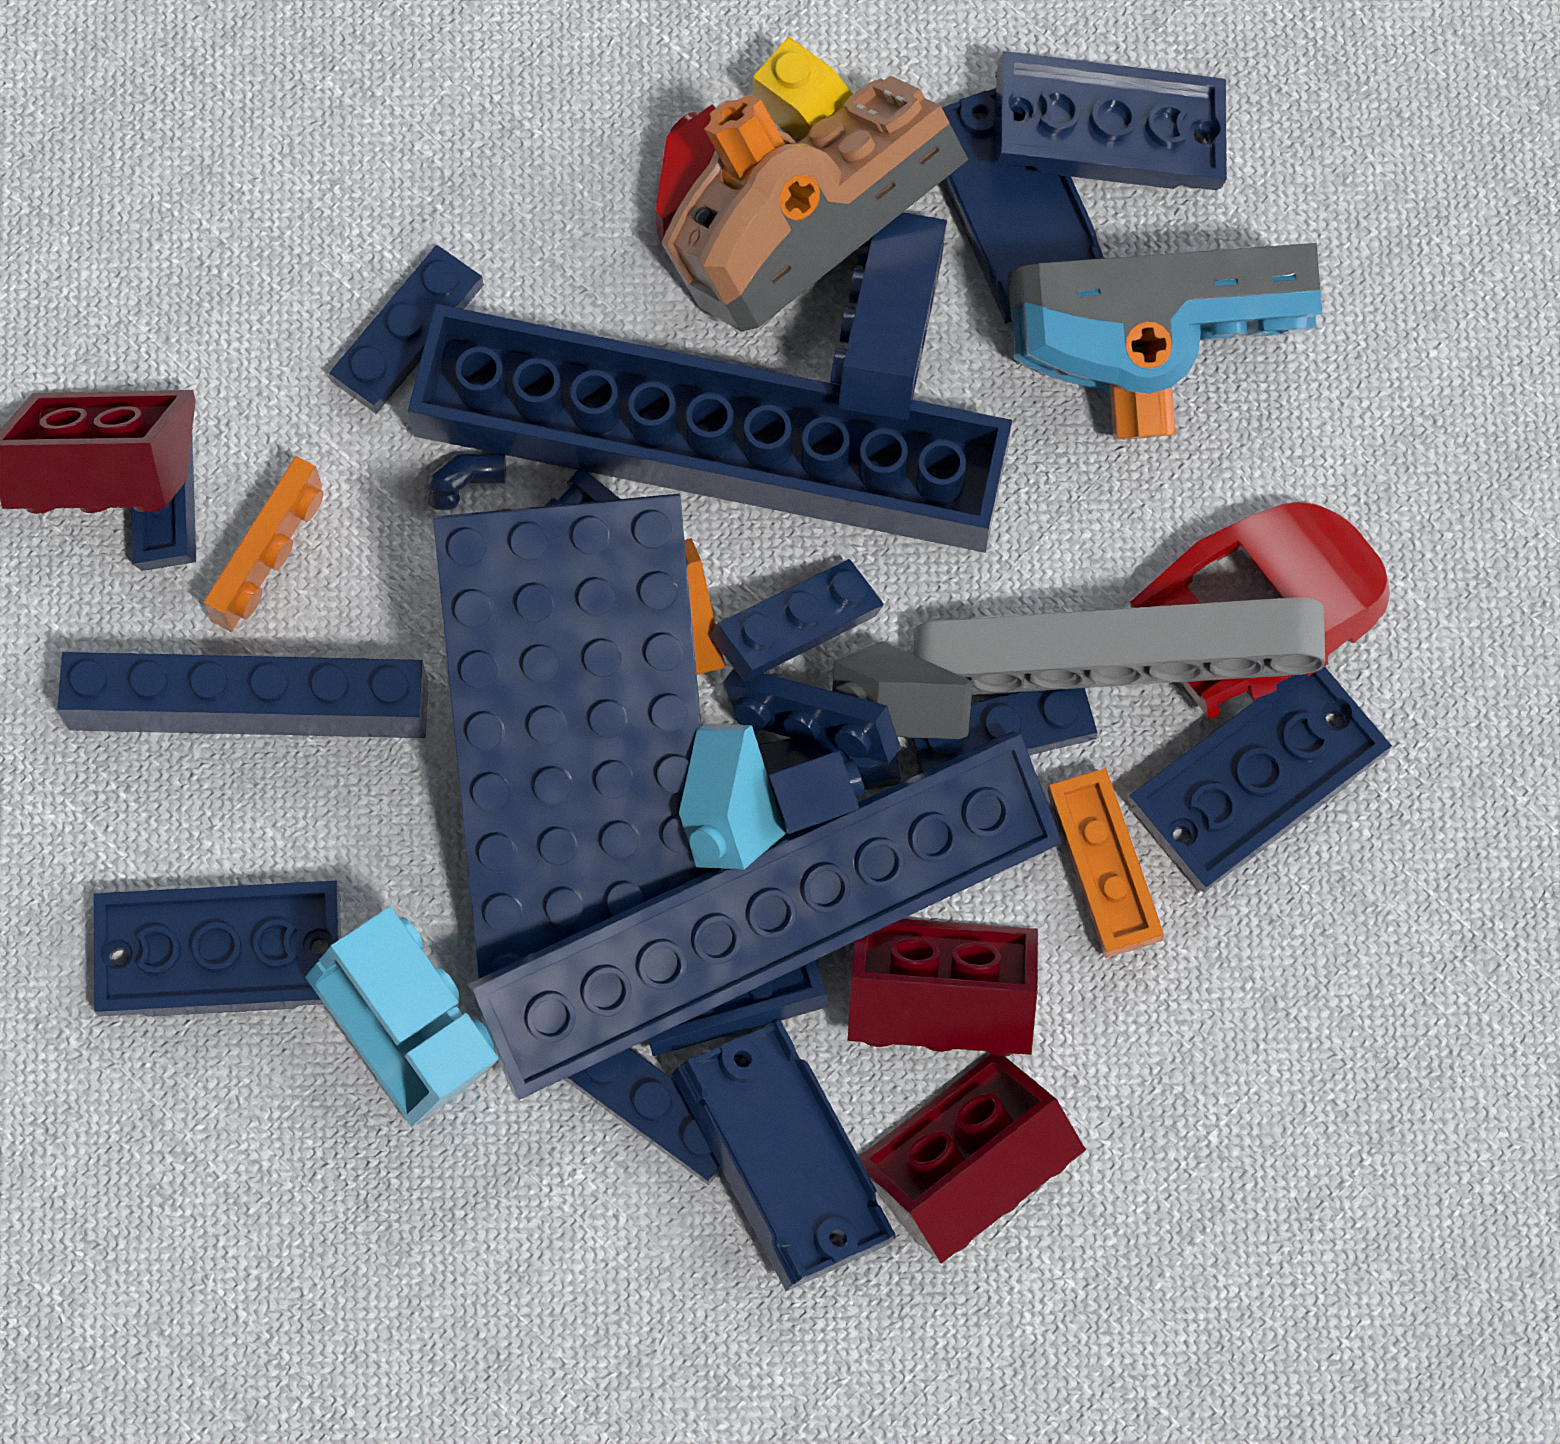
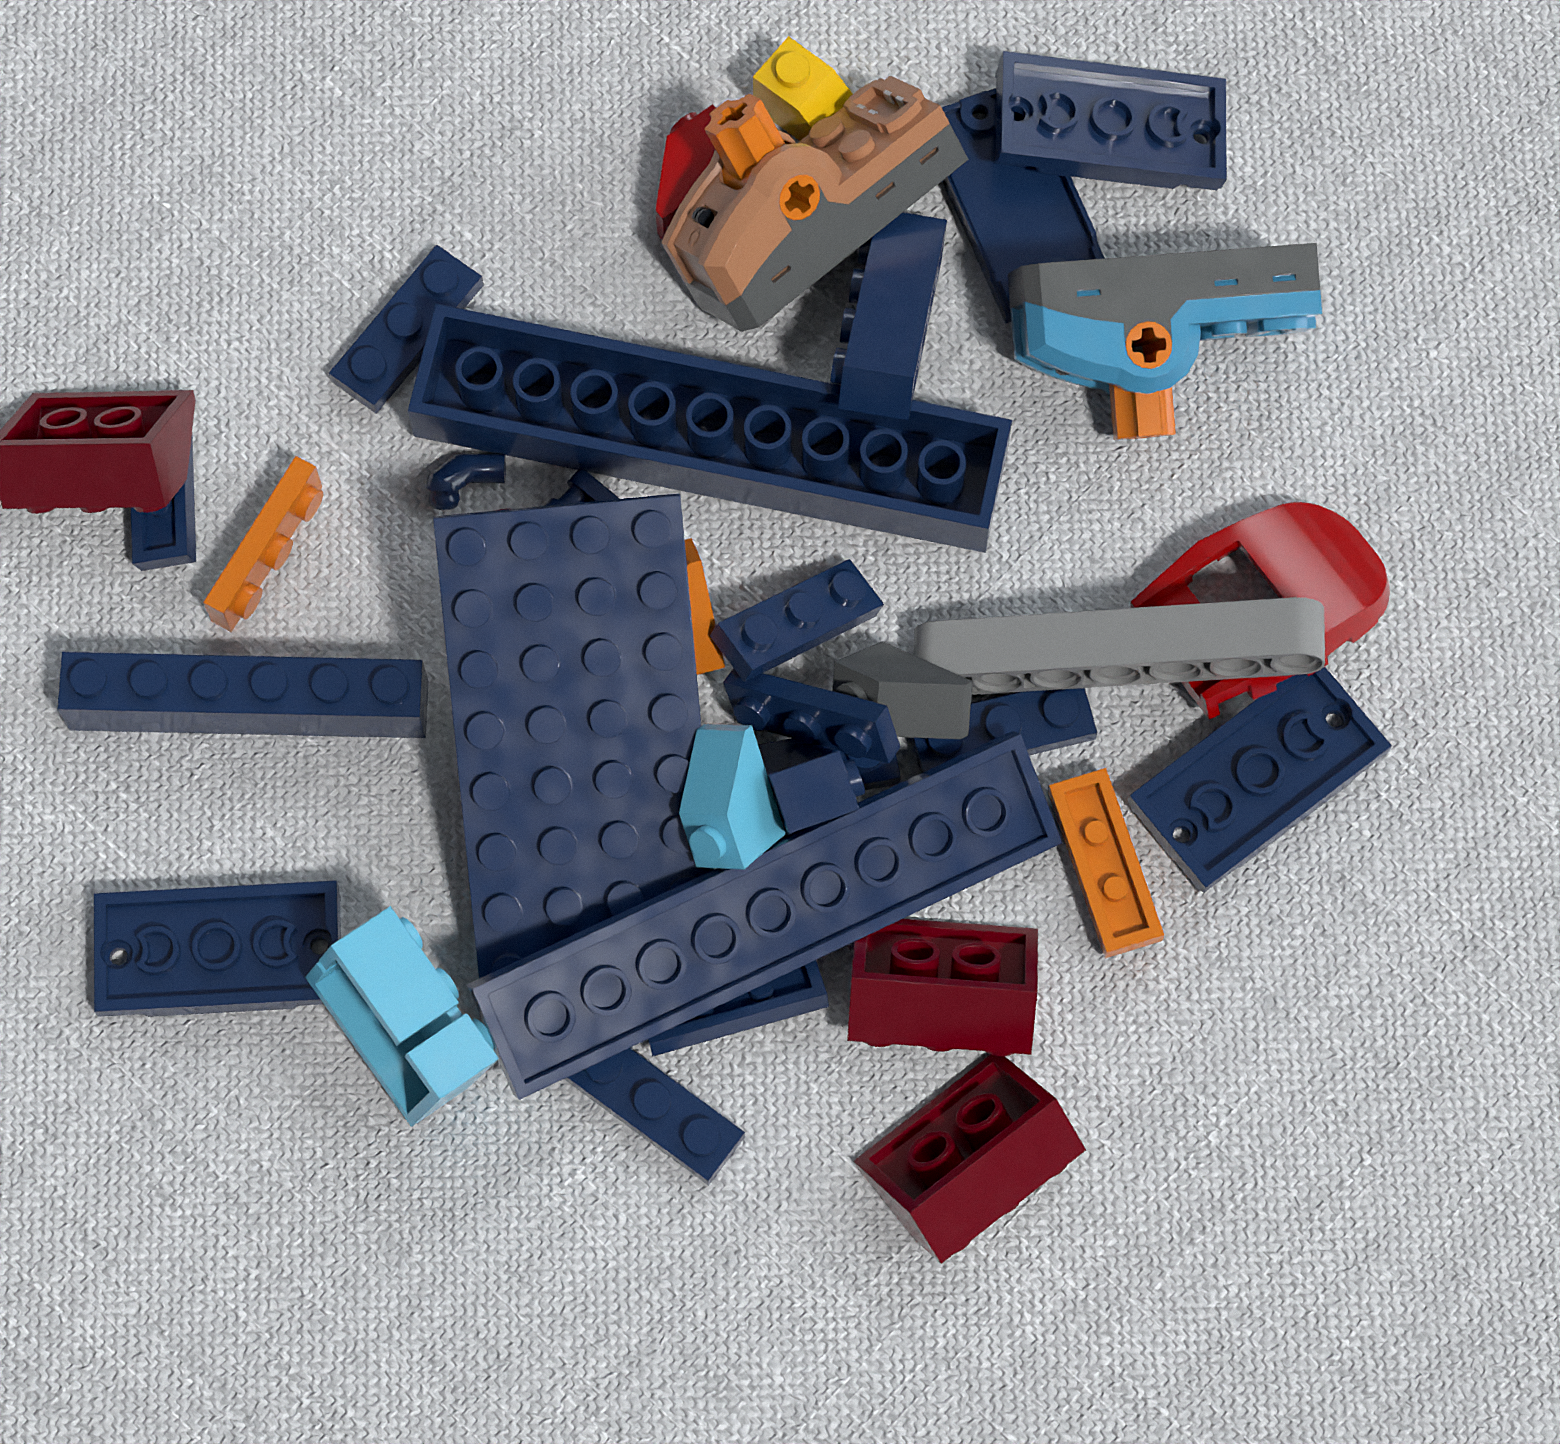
(784, 1154): dark blue piece -> none

